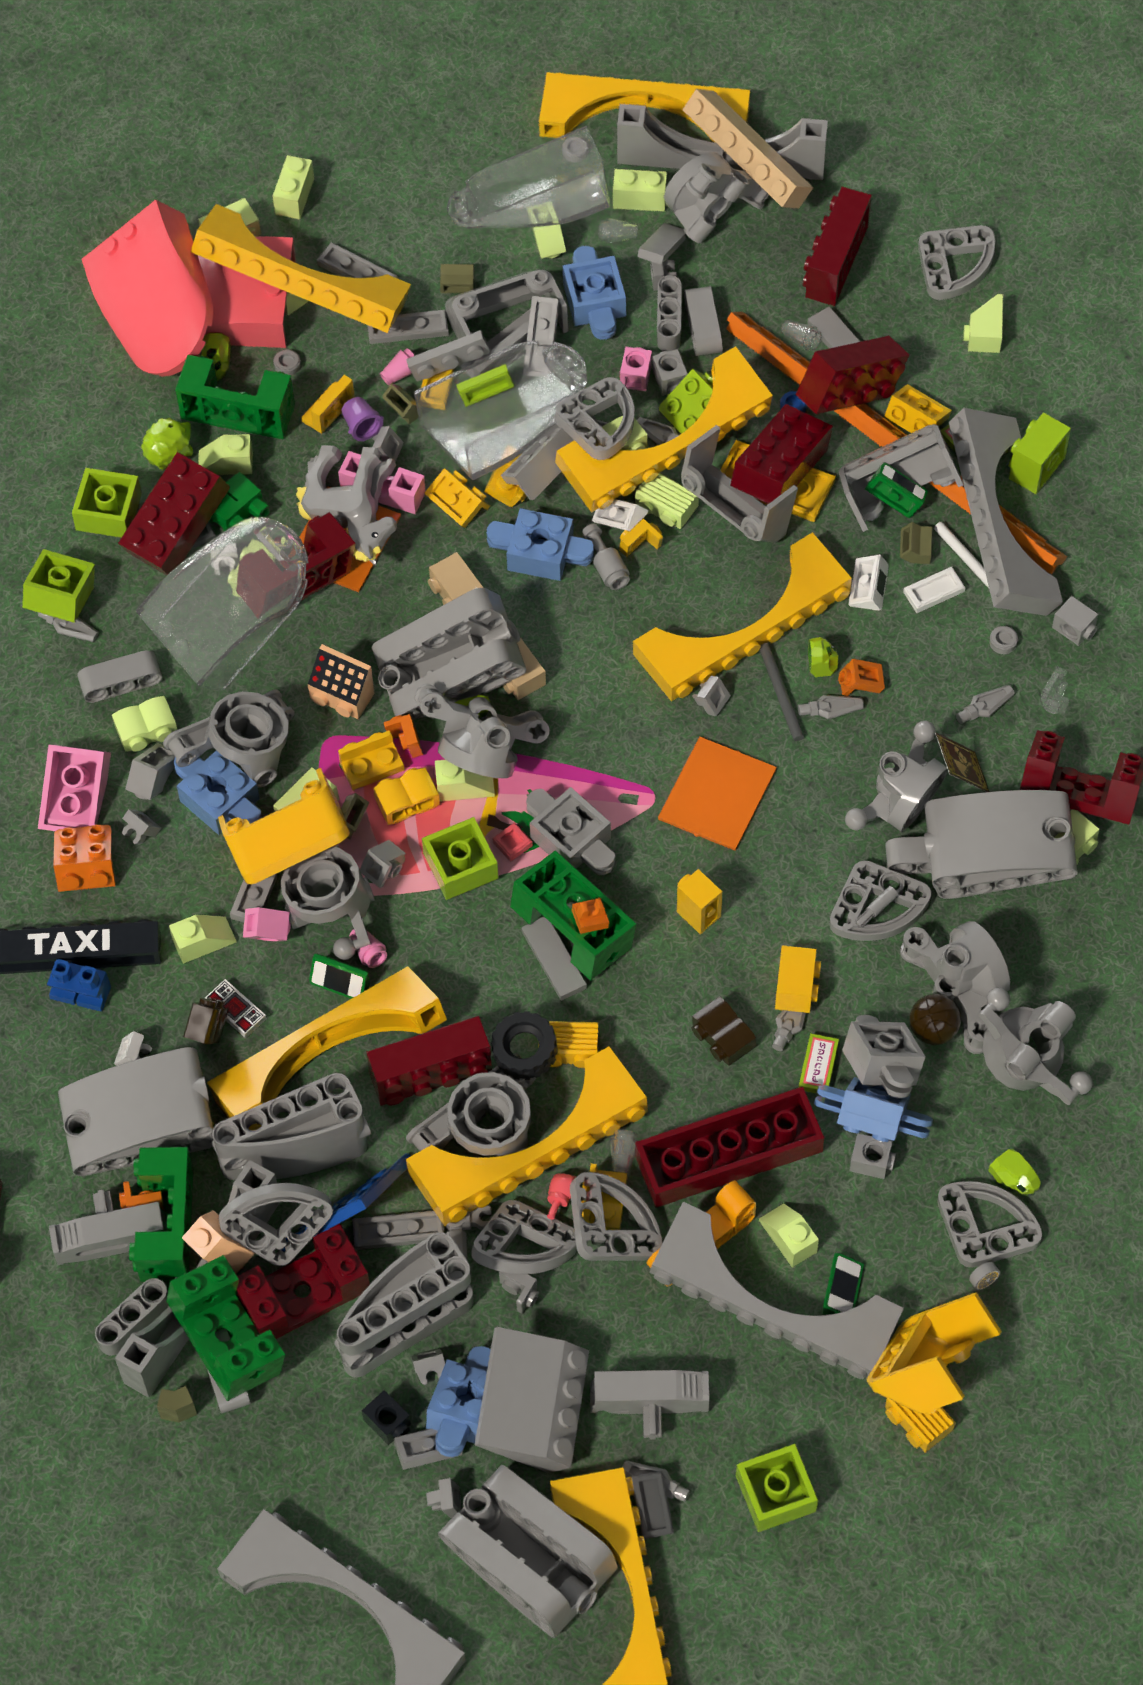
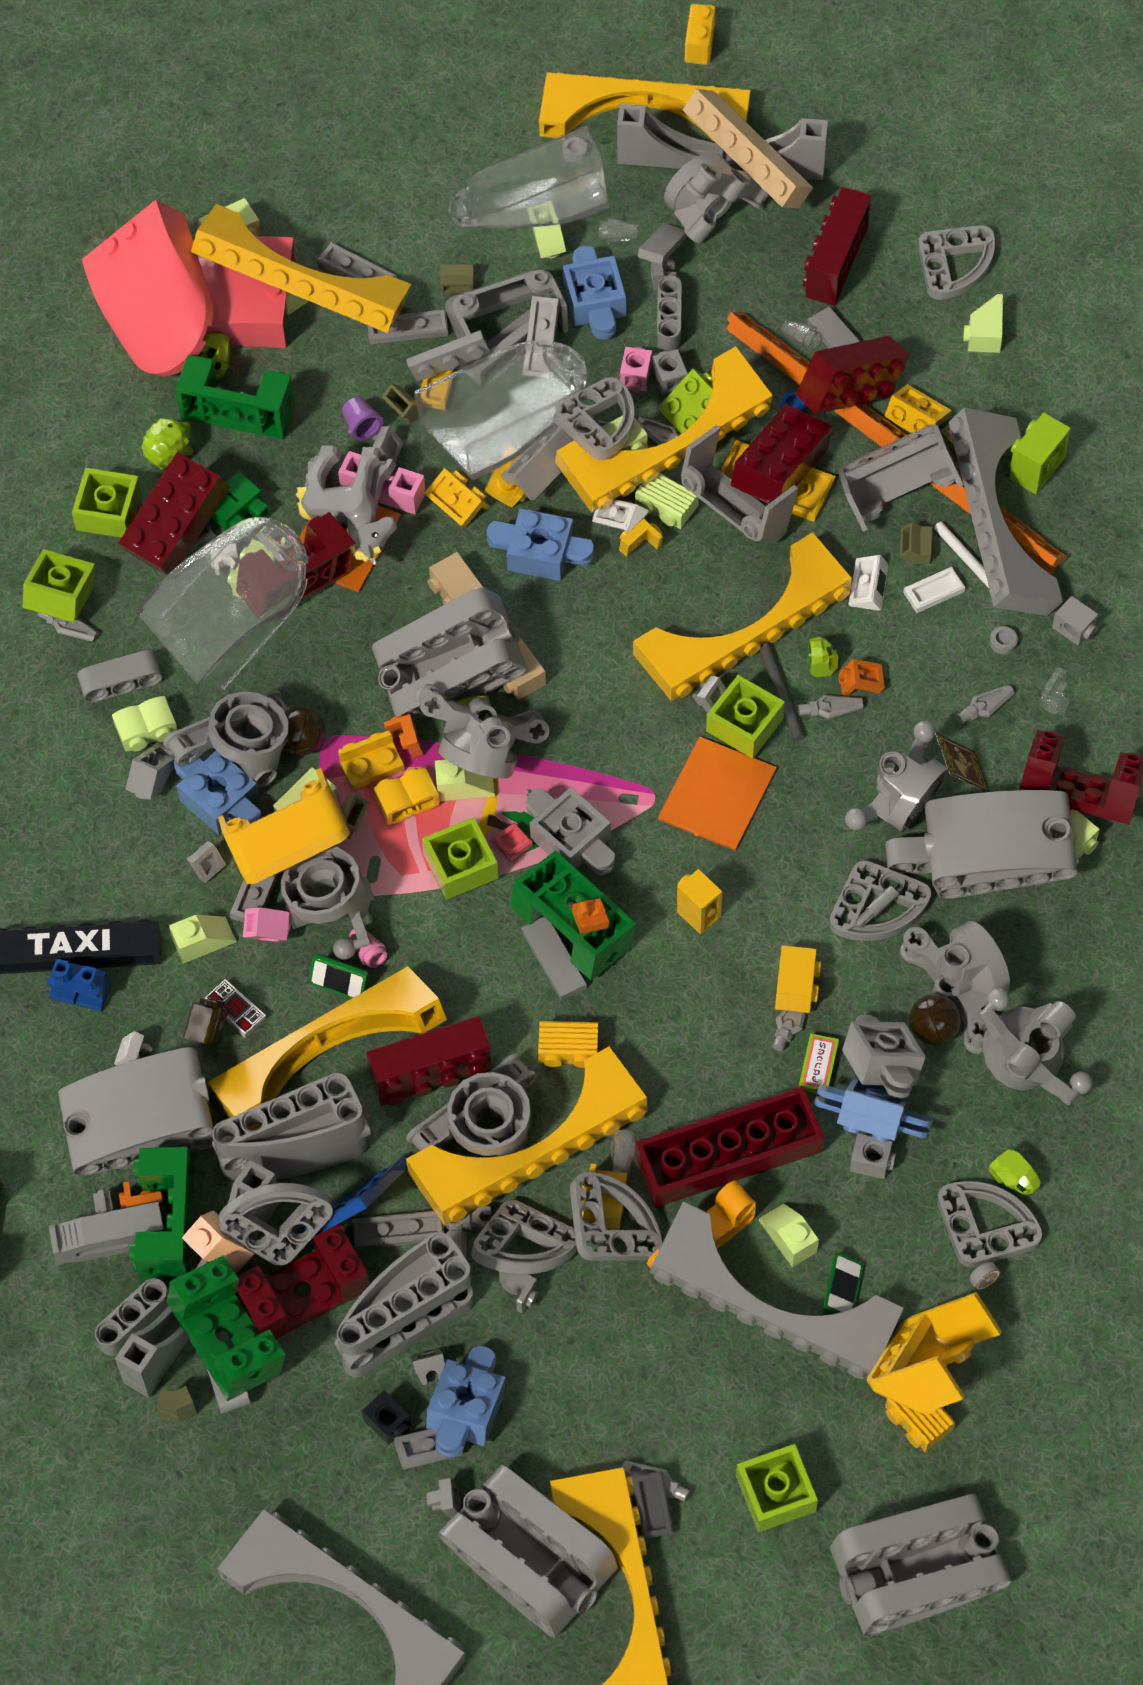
(73, 787): bright pink slope -> none
(83, 858): orange bracket -> none
(141, 824): light grey tile -> none
(206, 861): none -> light grey tile
(228, 455): yellowish green slope -> none
(287, 362): light grey tile -> none
(293, 187): yellowish green brick -> none
(305, 731): none -> dark brown piece
(329, 405): yellow bracket -> none
(341, 682): slope -> none
(382, 863): light grey brick -> none
(397, 367): bright pink cone -> none
(485, 385): lime tile -> none
(524, 1067): black tyre -> none
(532, 1399): light grey slope -> none
(559, 1192): coral piece -> none
(607, 560): light grey piece -> none
(639, 190): yellowish green brick -> none
(650, 1394): light grey piece -> none
(700, 34): none -> yellow brick
(703, 321): light grey beam -> none
(723, 1031): dark brown brick -> none
(745, 716): none -> lime brick
(896, 490): green slope -> none
(918, 1564): none -> light grey panel

